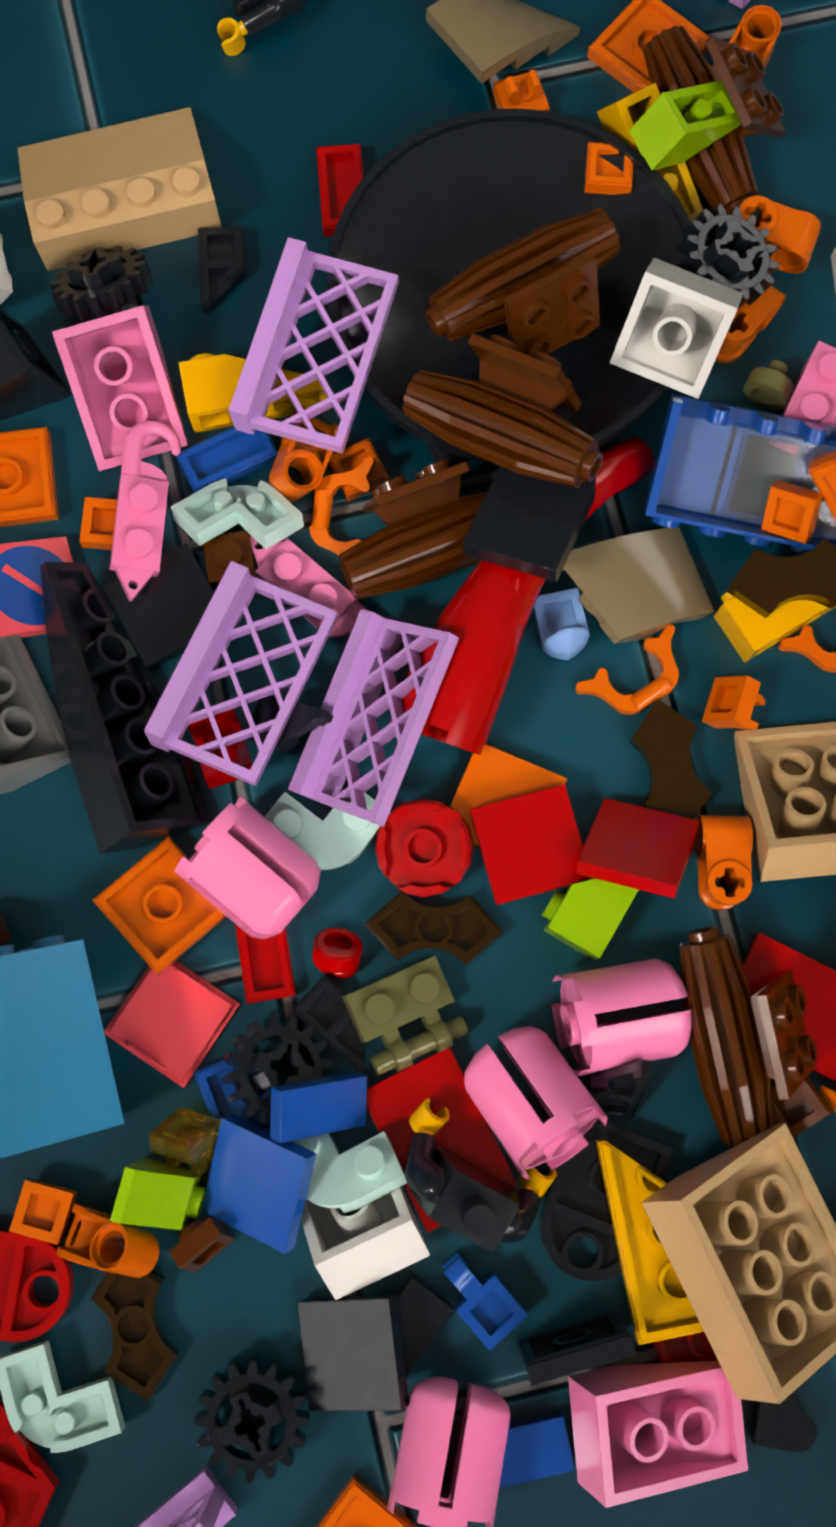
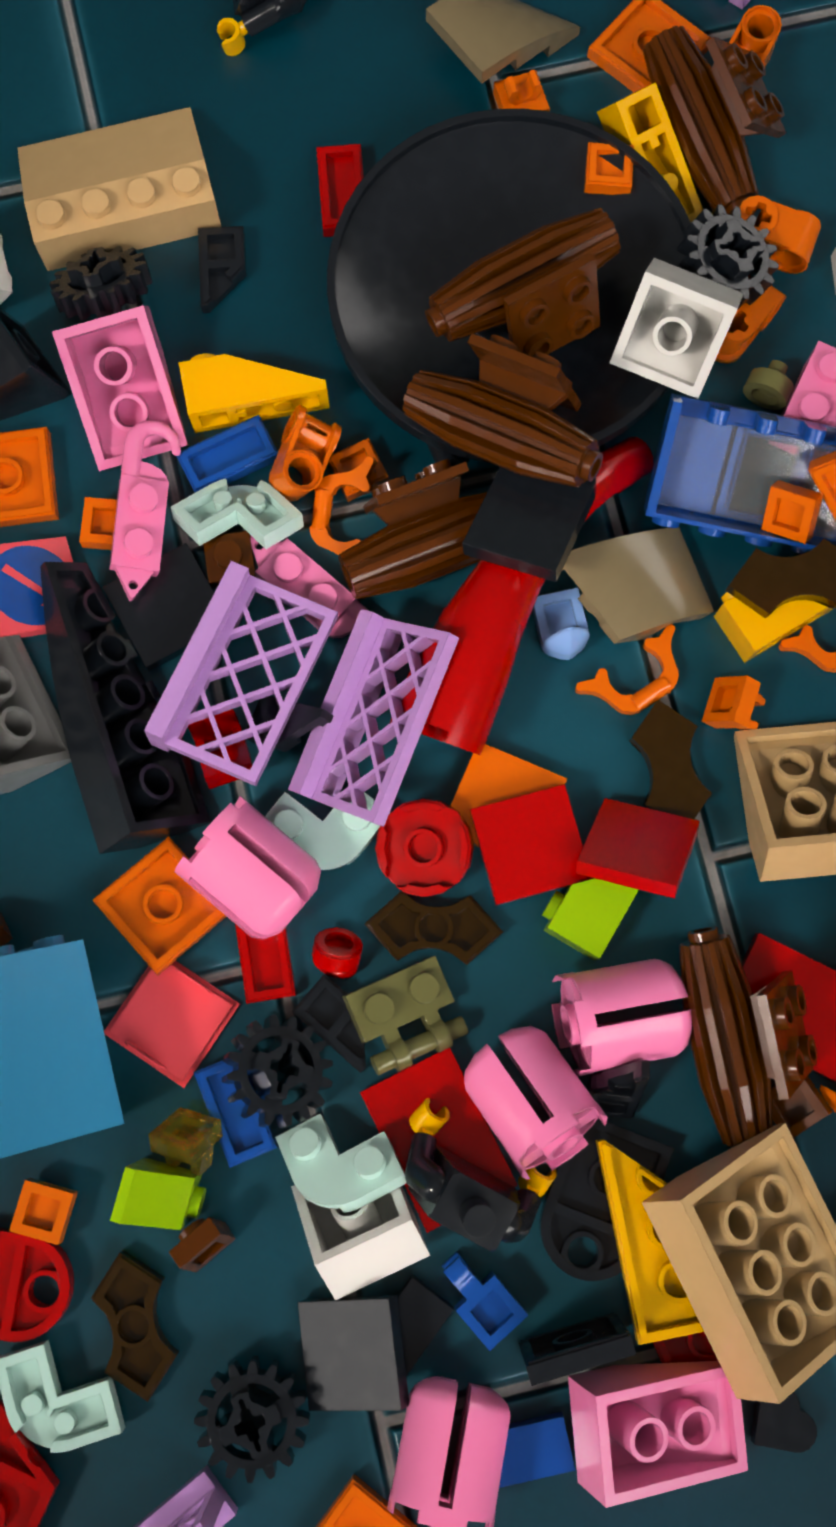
(109, 1245): orange piece -> none
(258, 1183): blue tile -> none
(273, 338): lavender fence -> none
(318, 1107): blue tile -> none
(684, 123): lime slope -> none
(724, 850): orange piece -> none

